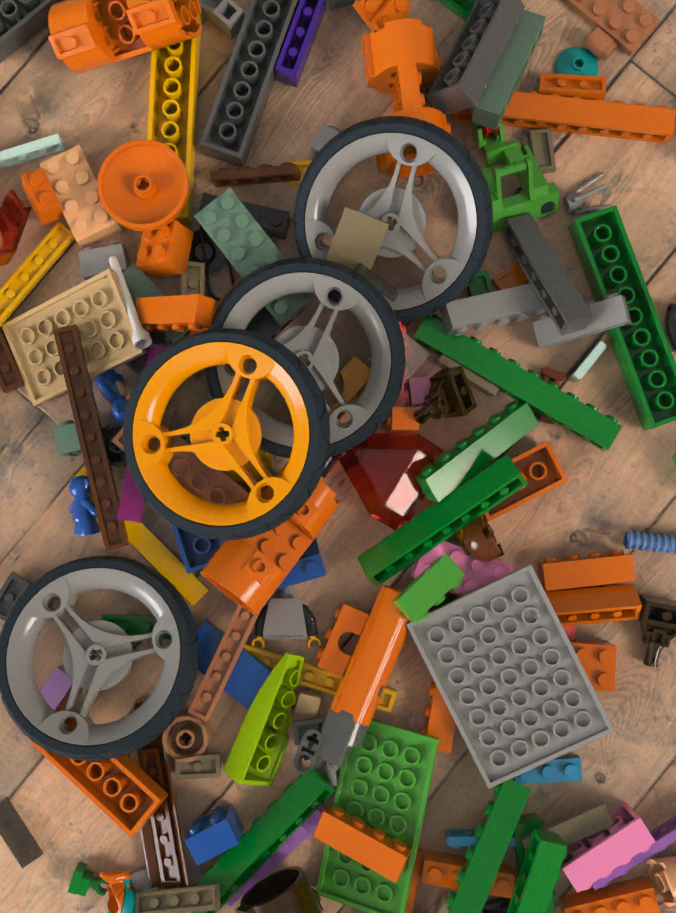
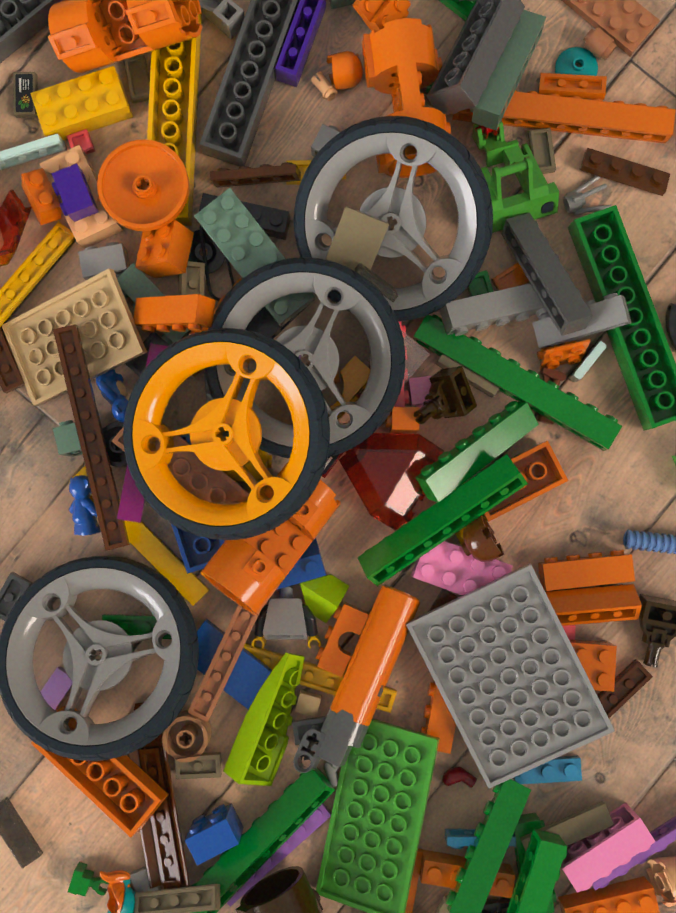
(23, 85): none -> tile
(74, 192): none -> dark purple brick
(82, 103): none -> yellow brick
(83, 139): none -> coral tile
(137, 78): none -> dark tan tile
(141, 337): white piece -> none
(323, 595): none -> lime slope
(325, 87): none -> light nougat pin
(346, 69): none -> orange helmet
(362, 843): orange brick -> none
(429, 588): bright green brick -> none
(457, 775): none -> dark red arm
(569, 353): none -> orange hinge
(625, 172): none -> reddish brown plate
(626, 685): none -> reddish brown tile

